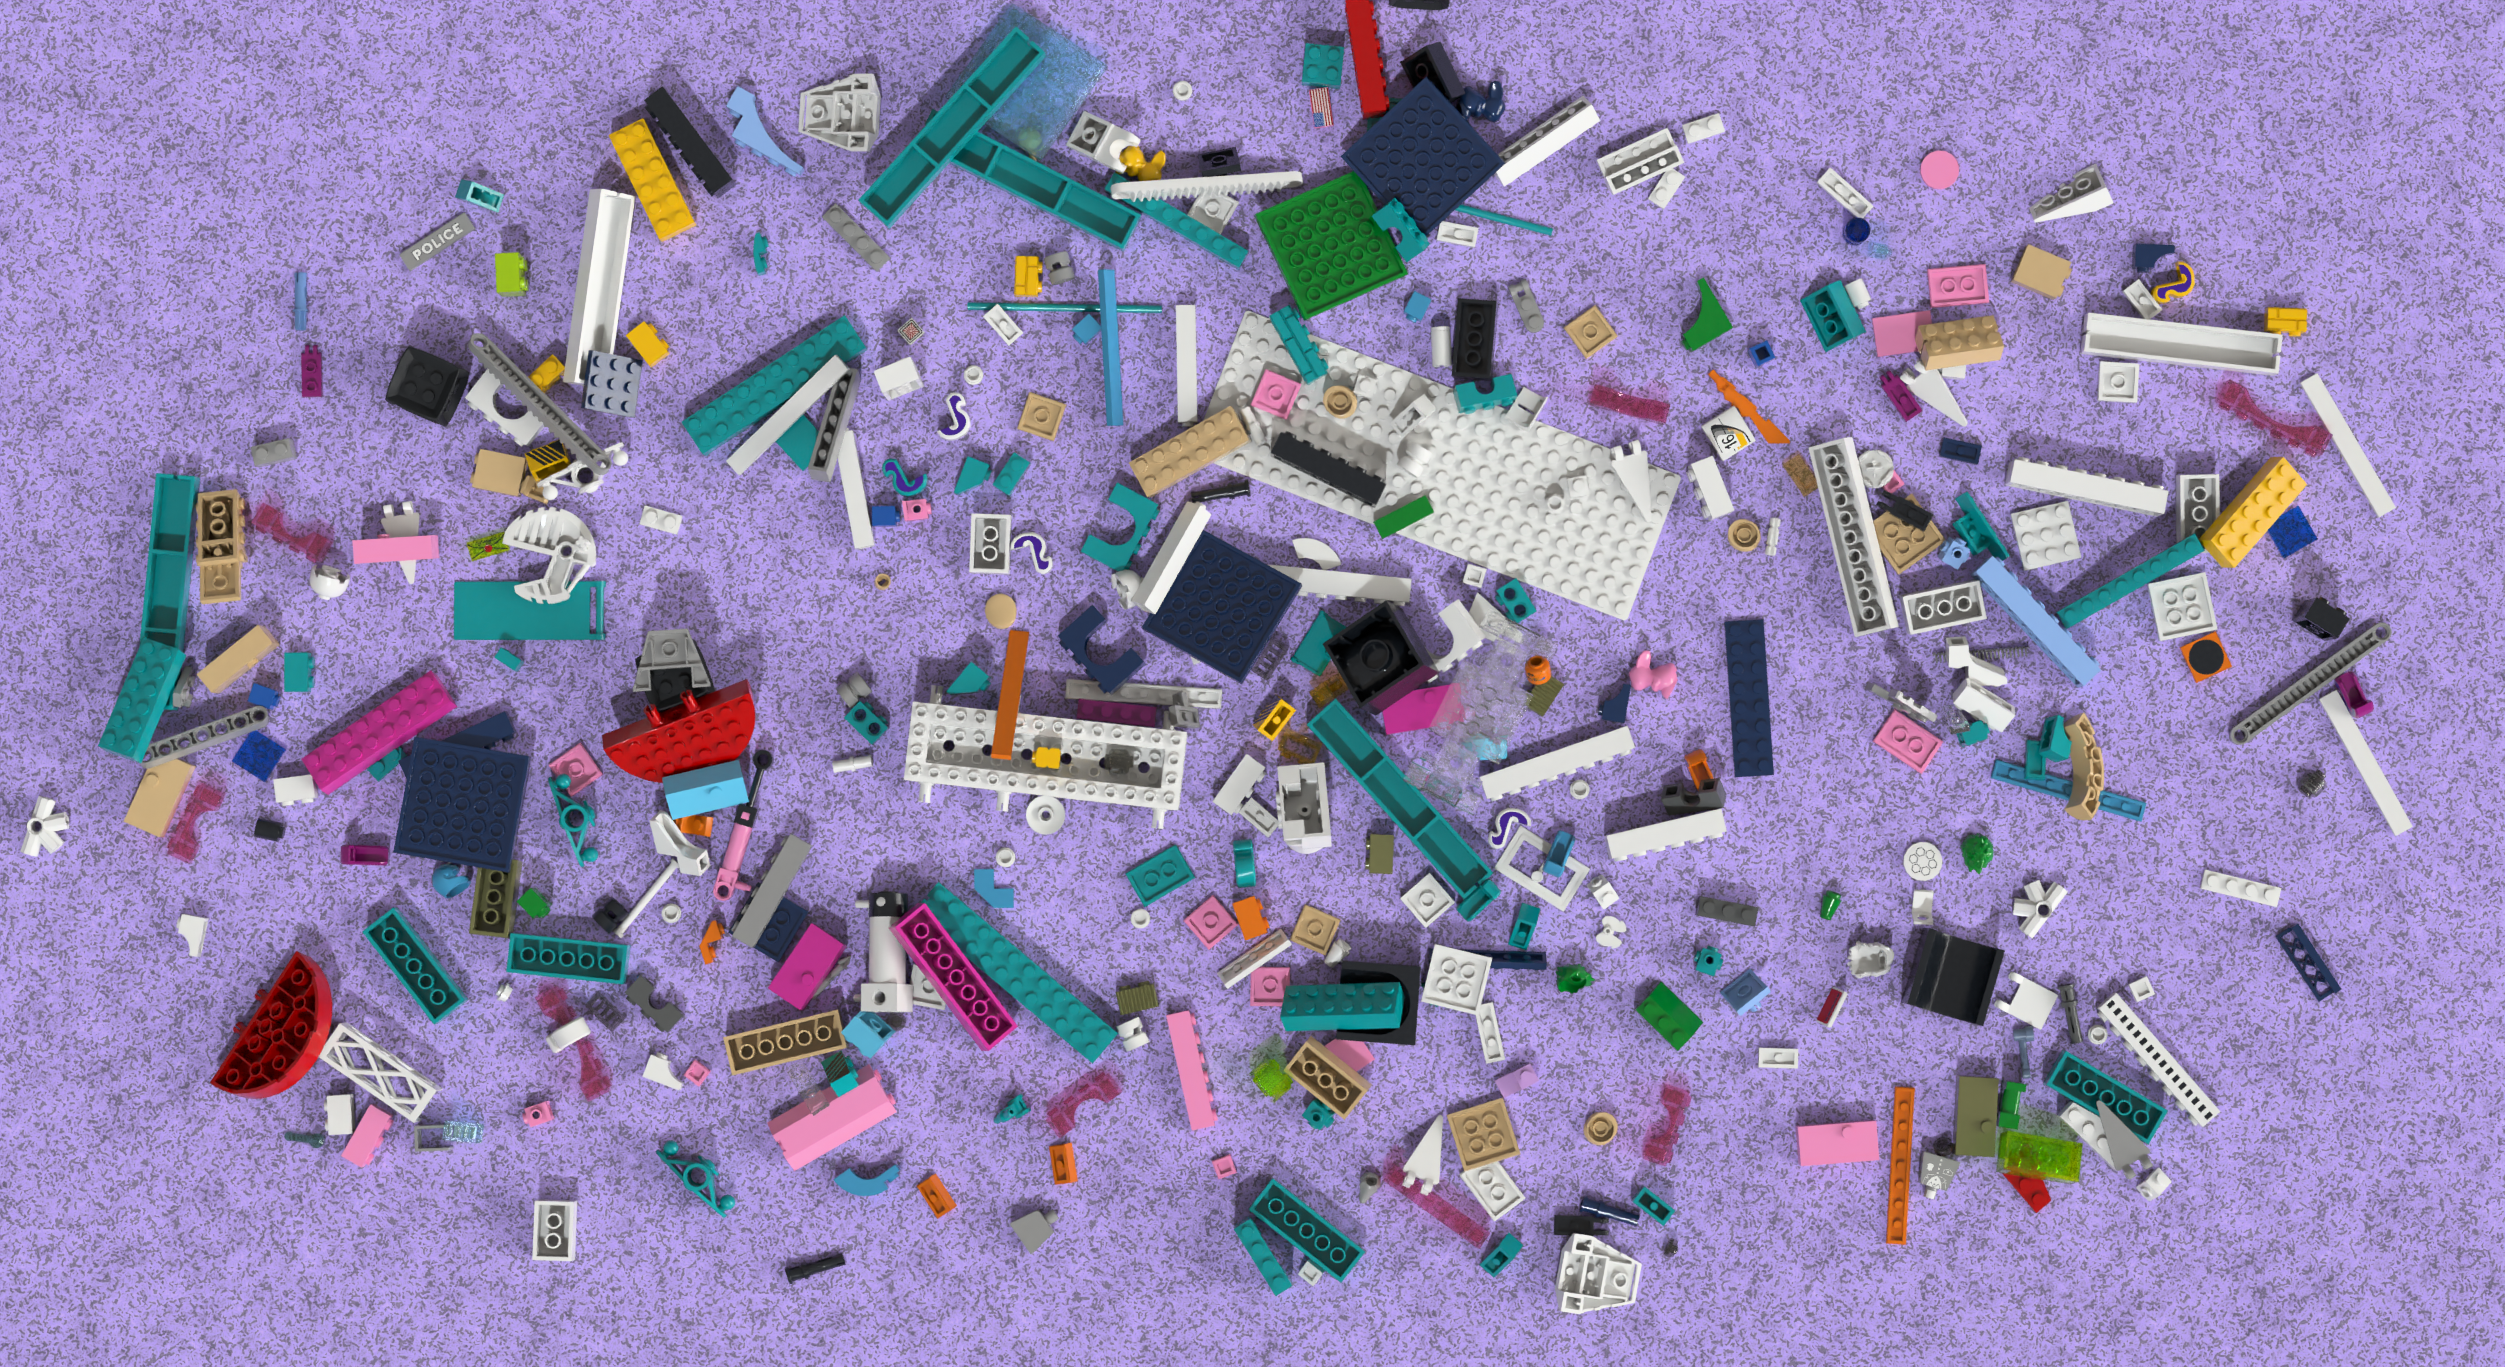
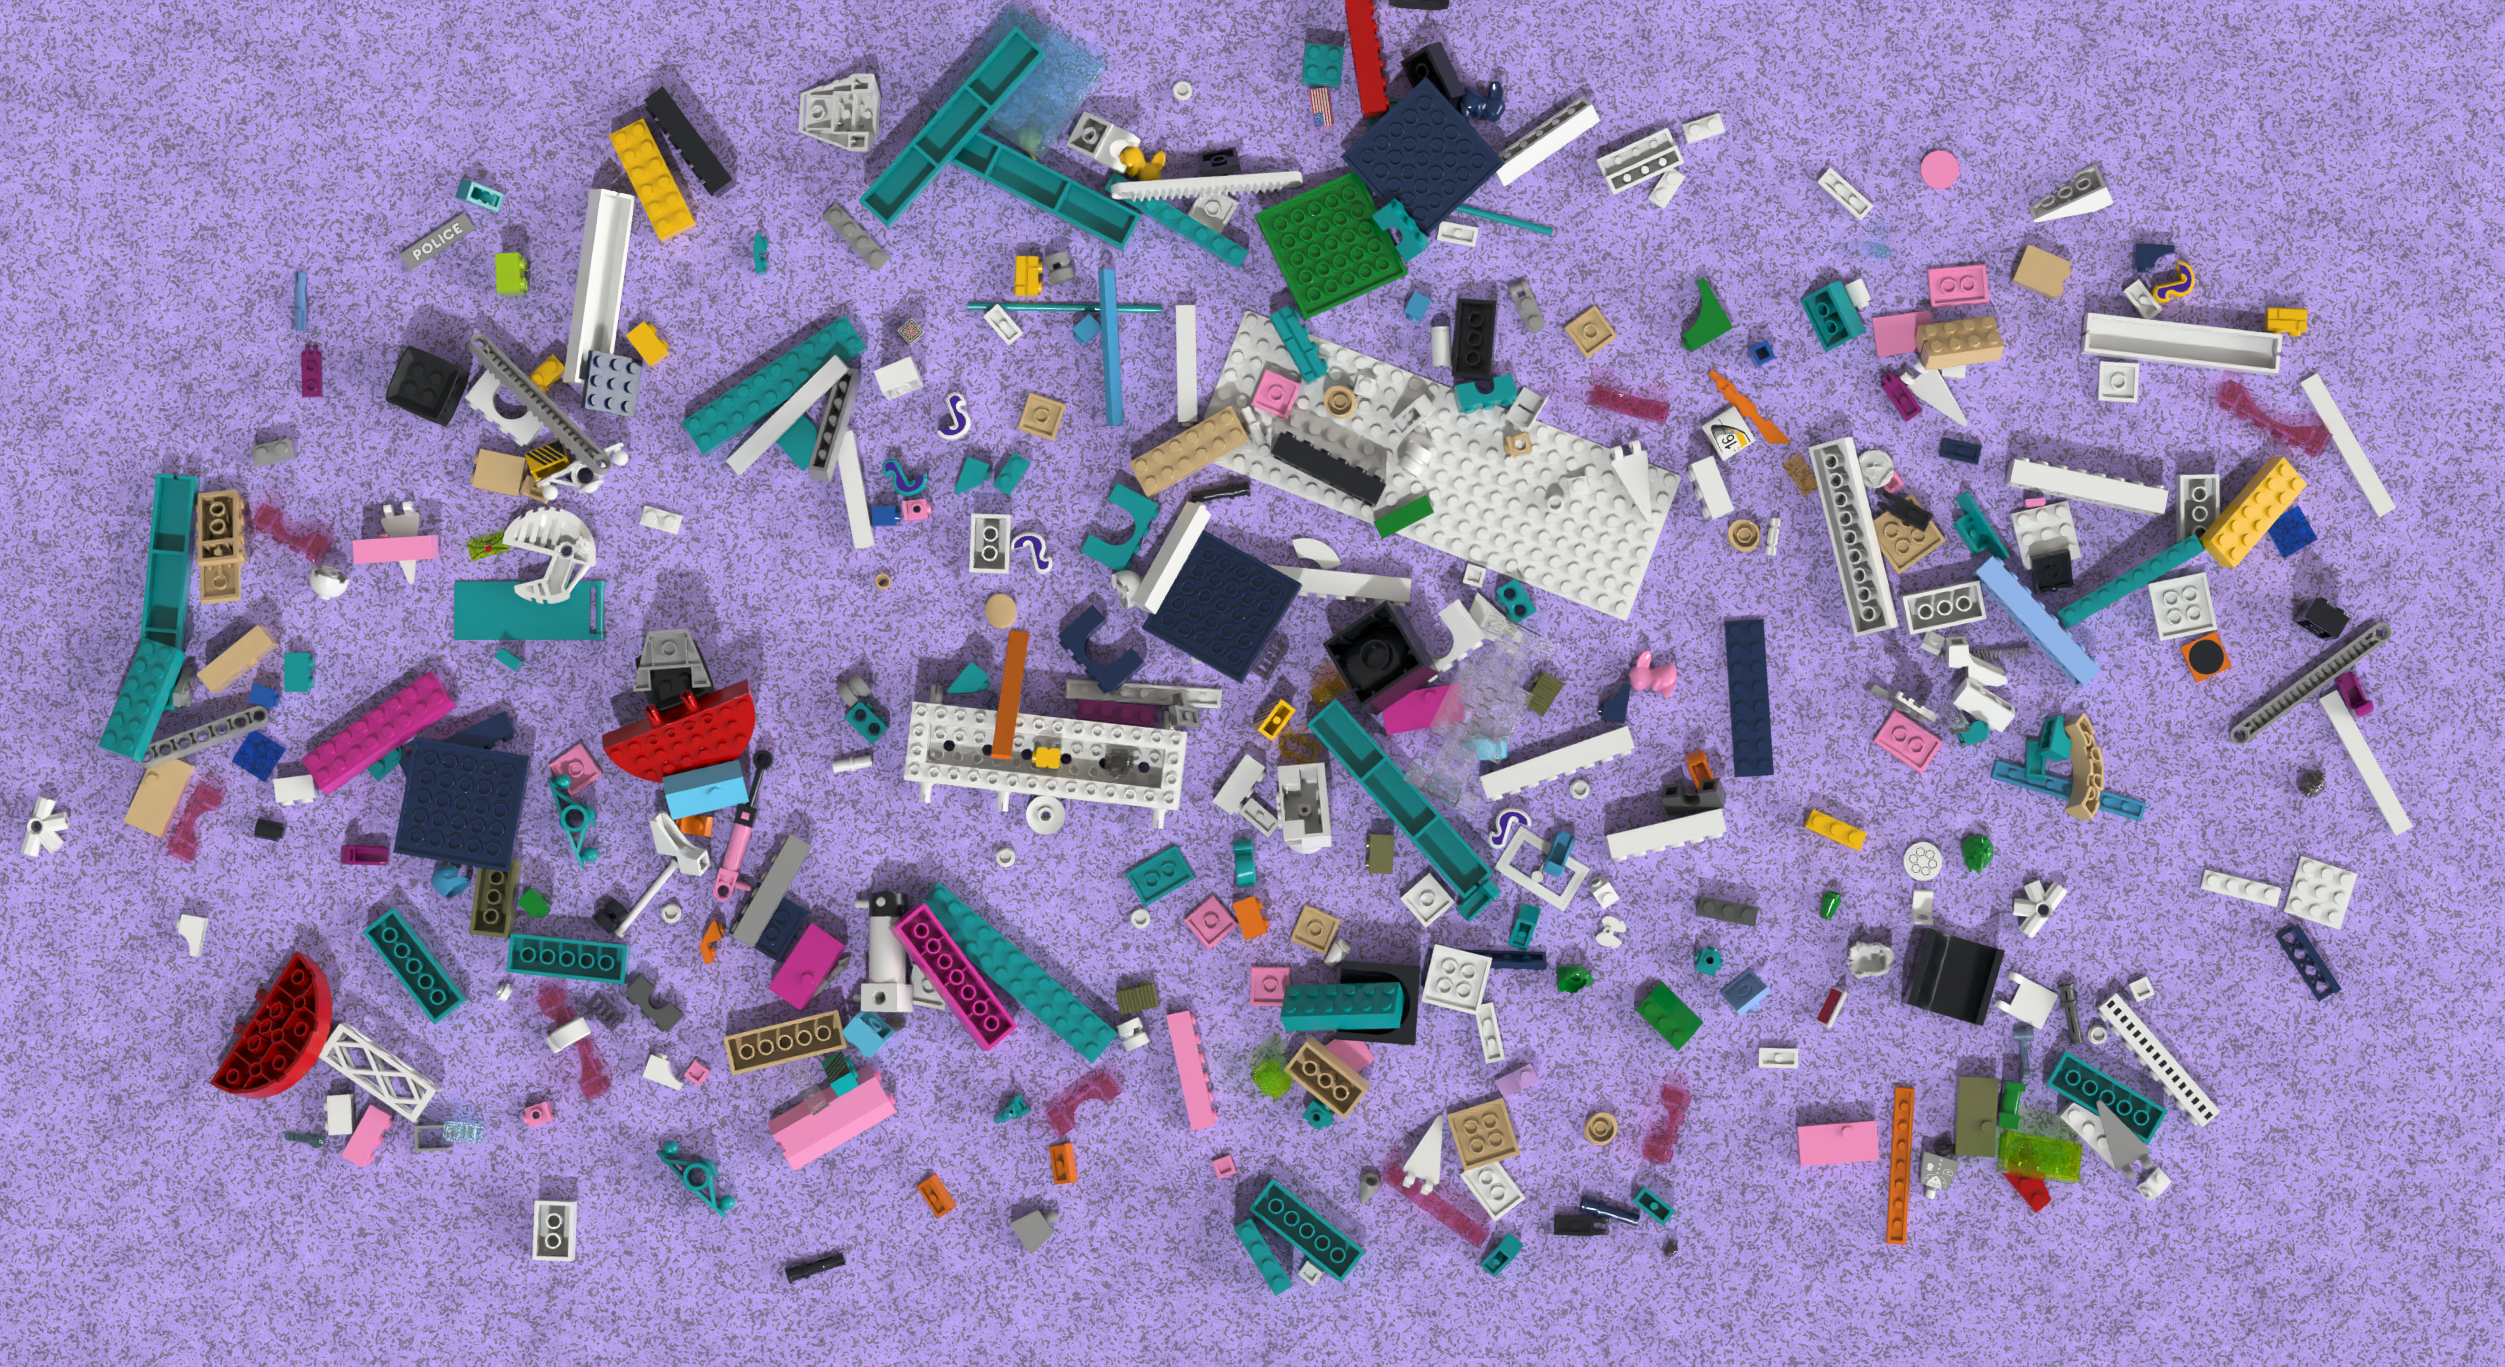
(753, 135): light blue arch -> none
(862, 1186): dark azure arch -> none
(973, 375): white plate -> none
(985, 887): dark azure tile -> none
(1254, 958): white plate -> none
(1311, 652): teal door -> none
(1509, 445): none -> tan bracket
(1538, 670): orange head -> none
(1594, 1276): white wedge -> none
(1834, 830): none -> yellow brick
(1856, 231): clear blue wheel -> none
(1932, 642): none -> white plate
(1954, 552): light blue brick -> none
(2036, 502): none -> bright pink tile
(2051, 571): none -> black plate
(2320, 892): none -> white plate

